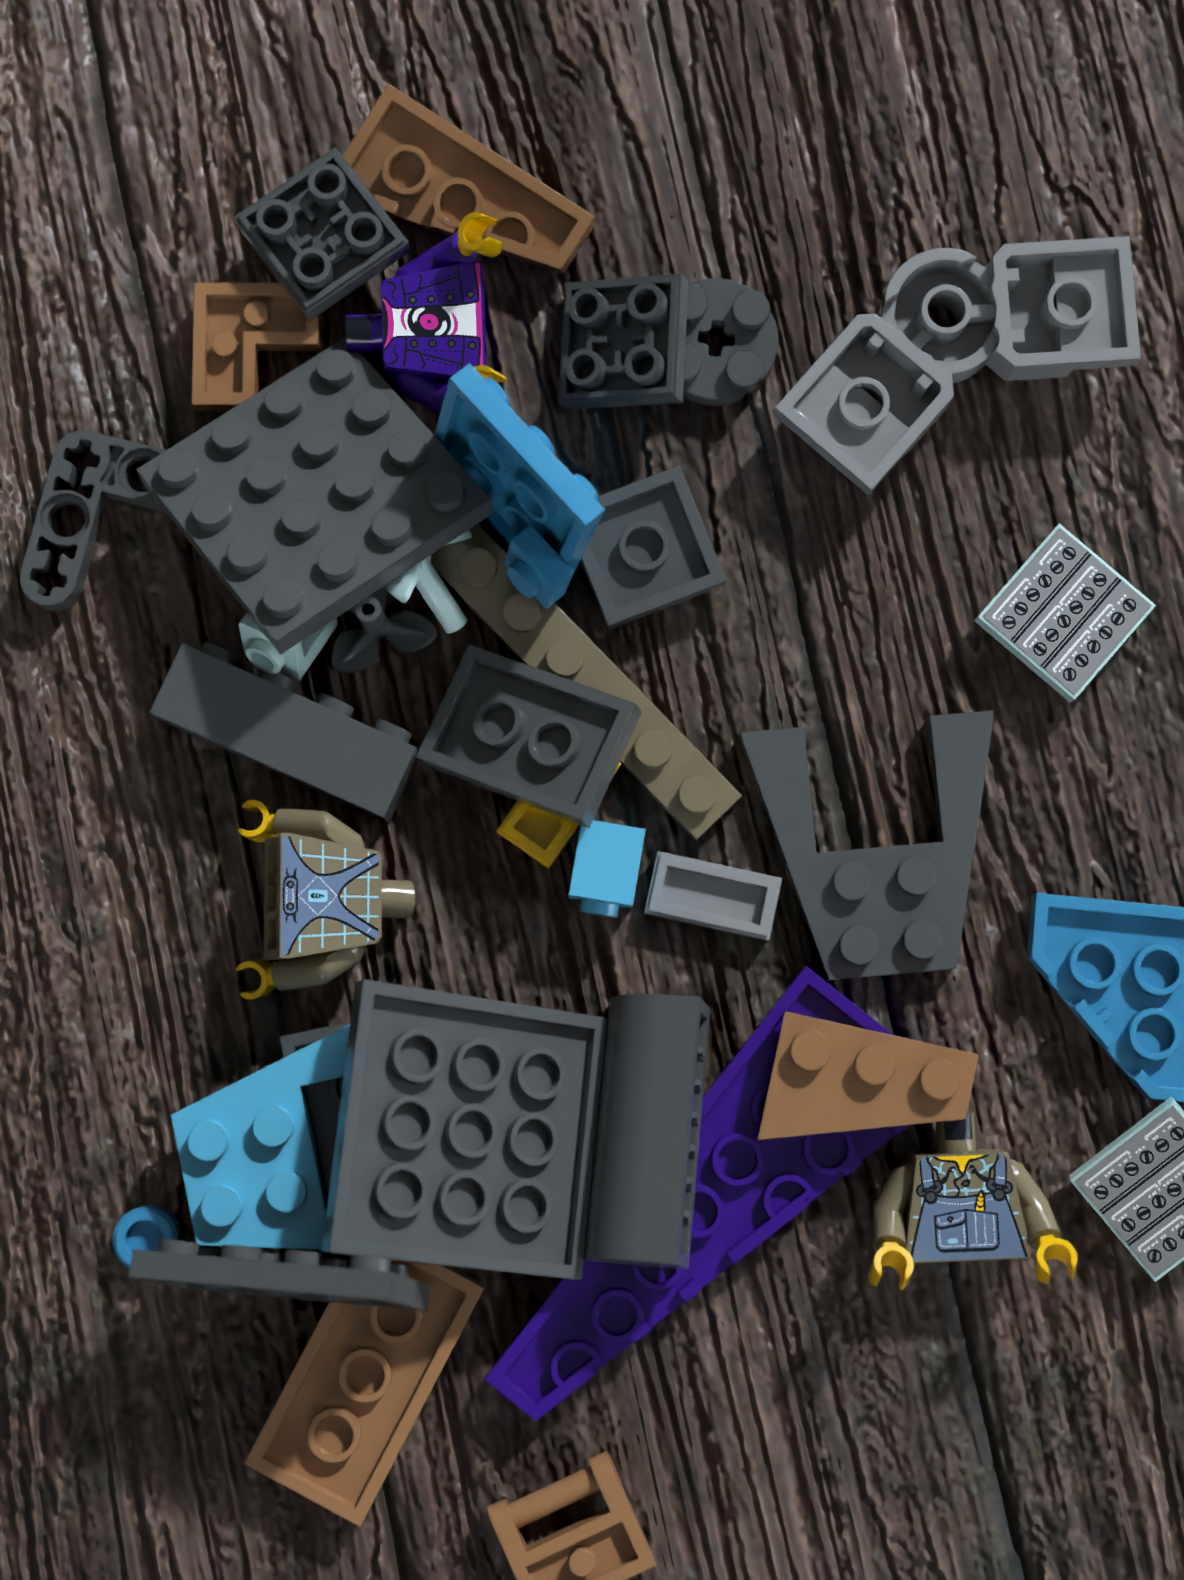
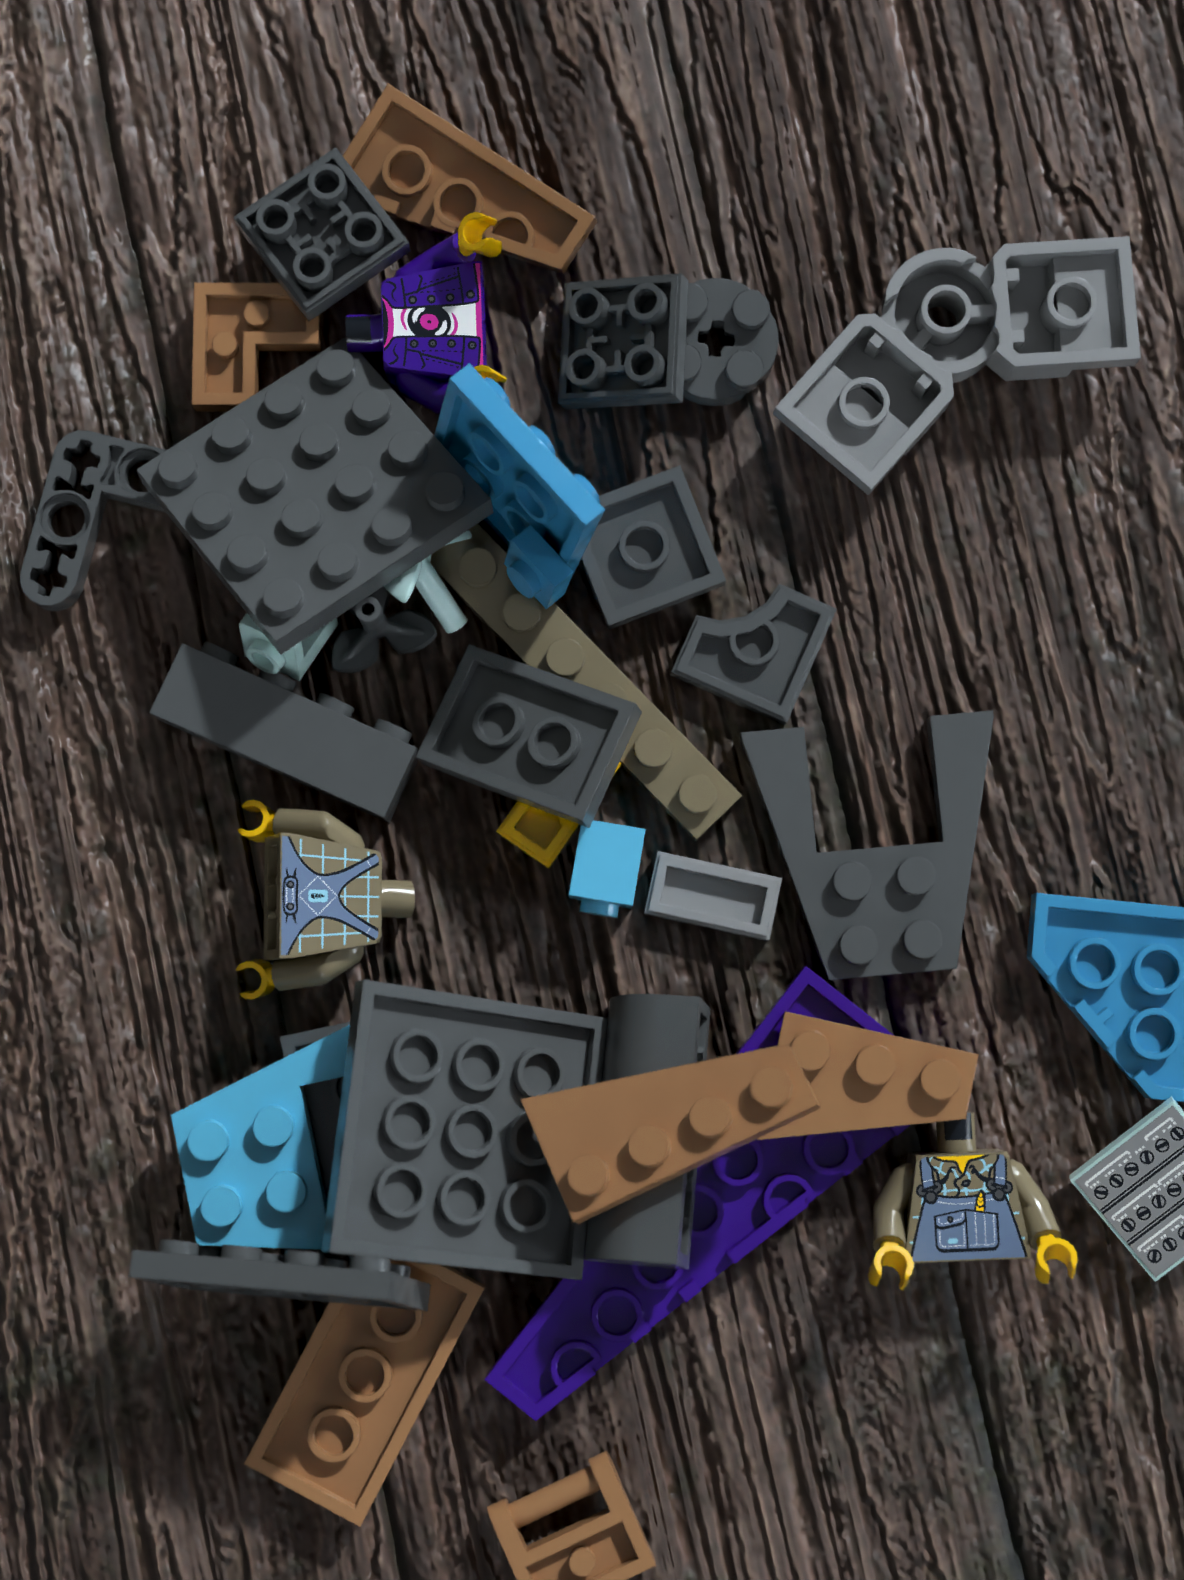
(142, 1231): dark azure tile -> none
(654, 1126): none -> medium nougat wing
(757, 657): none -> dark grey tile
(1065, 613): light grey tile -> none

